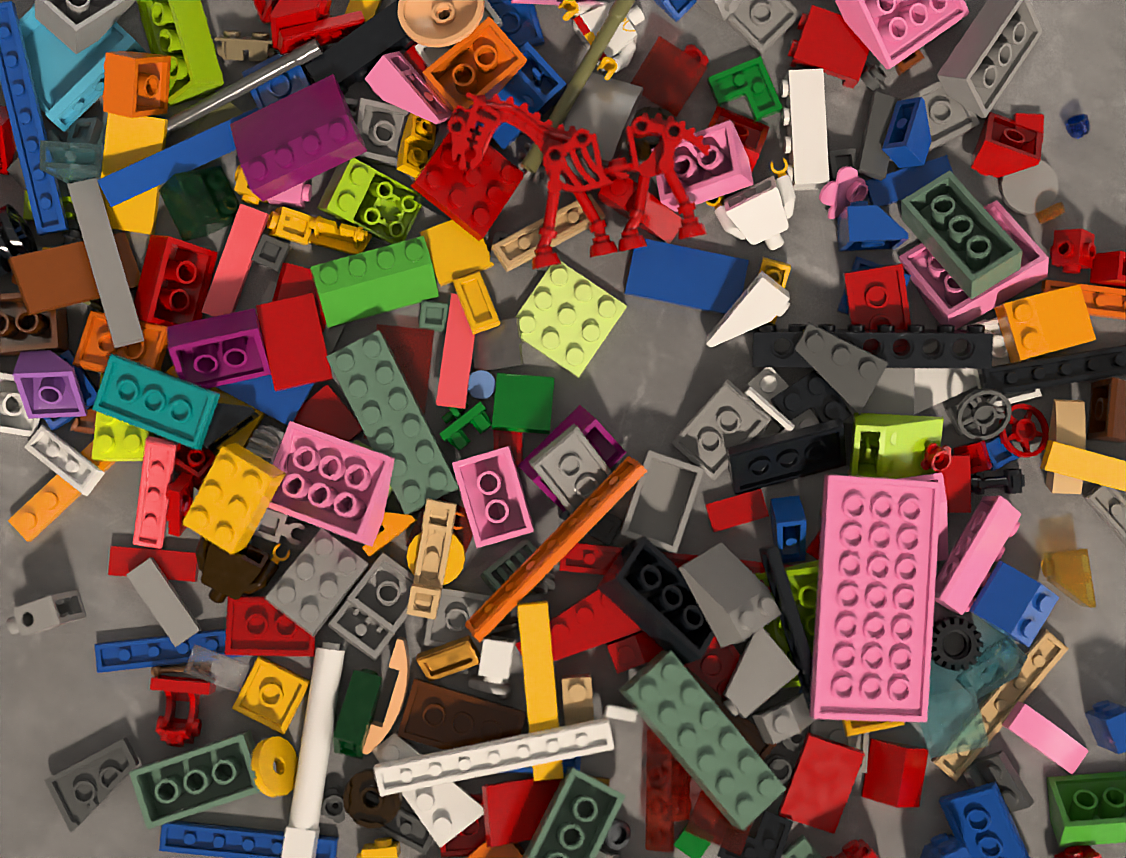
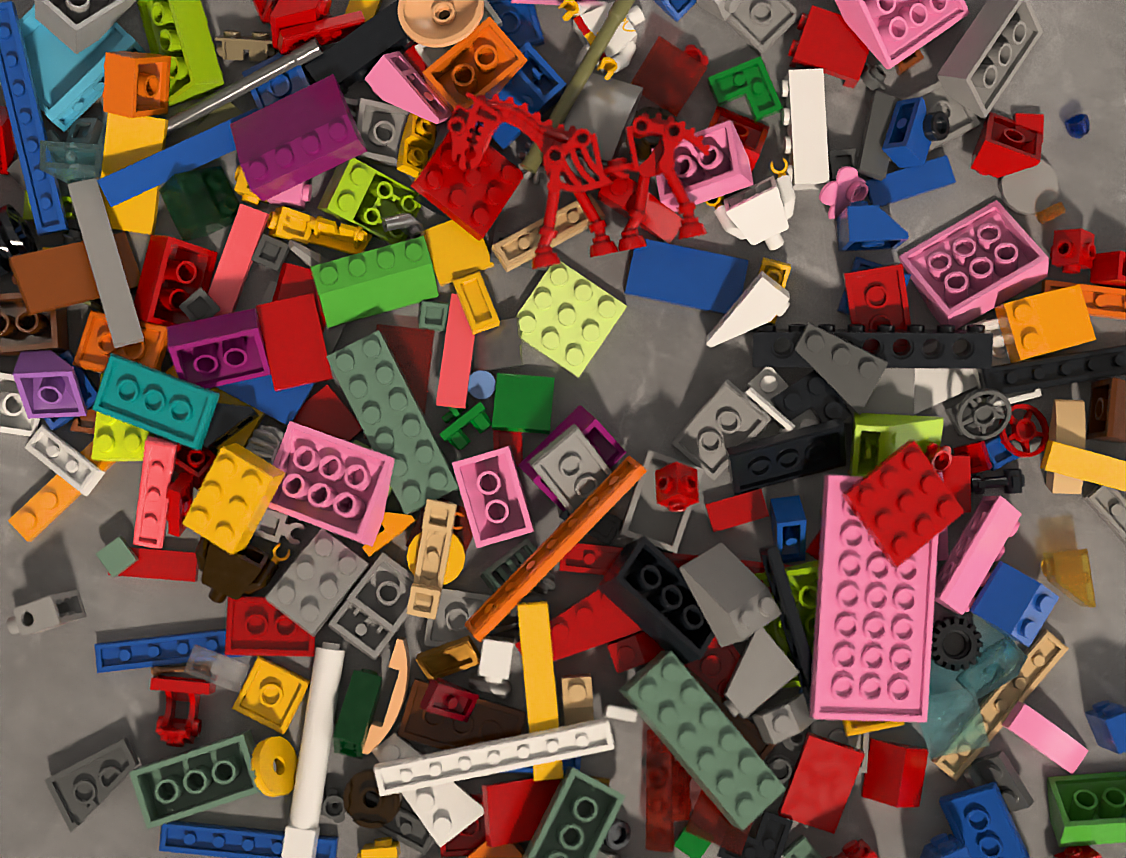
(117, 556): none -> sand green tile
(164, 602): light grey tile -> none
(199, 306): none -> dark grey plate
(306, 254): none -> light grey bar
(404, 222): none -> flat silver arm
(448, 700): none -> dark red slope
(676, 486): none -> red brick
(903, 503): none -> red plate
(936, 126): none -> black tile
(961, 234): sand green brick -> none

